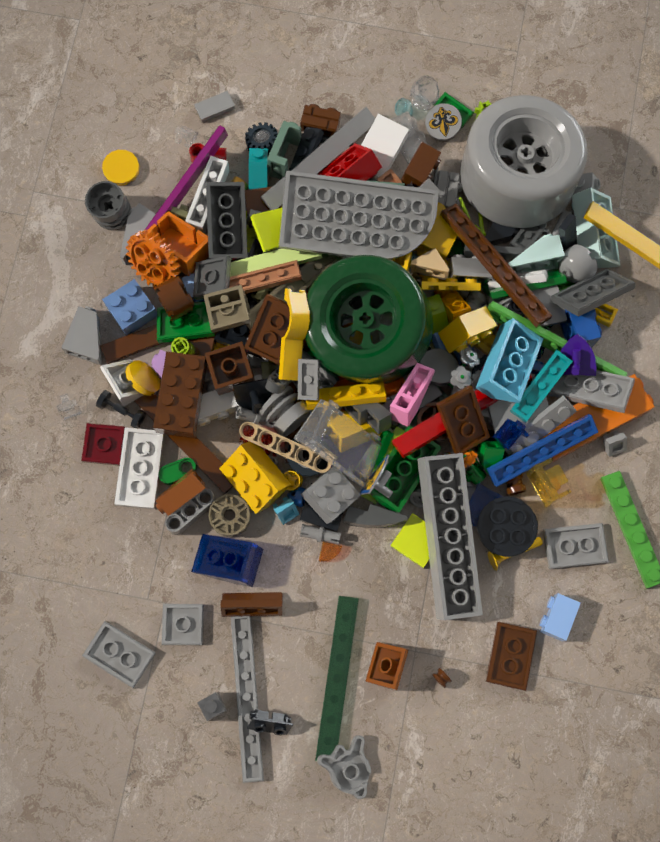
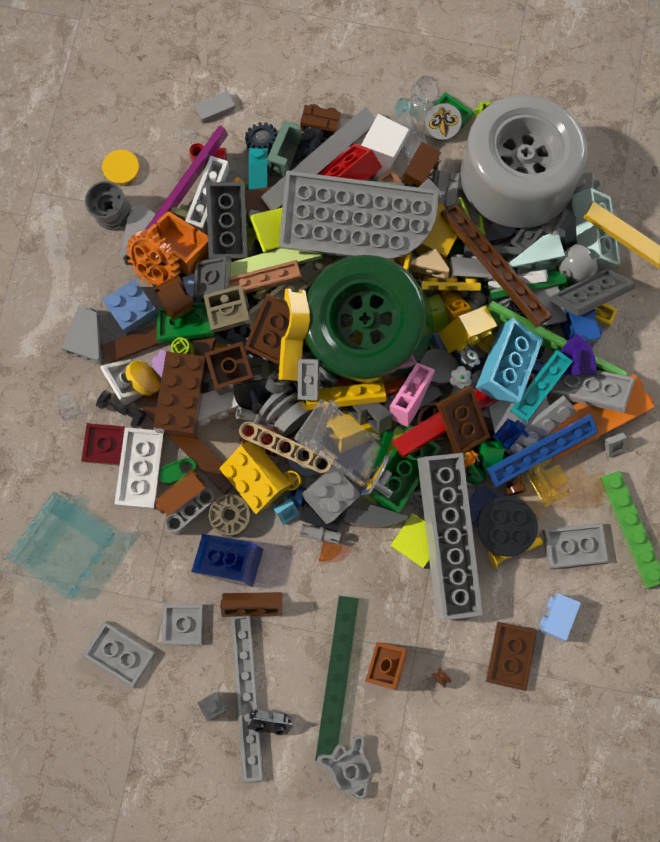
(61, 545): none -> clear light blue panel

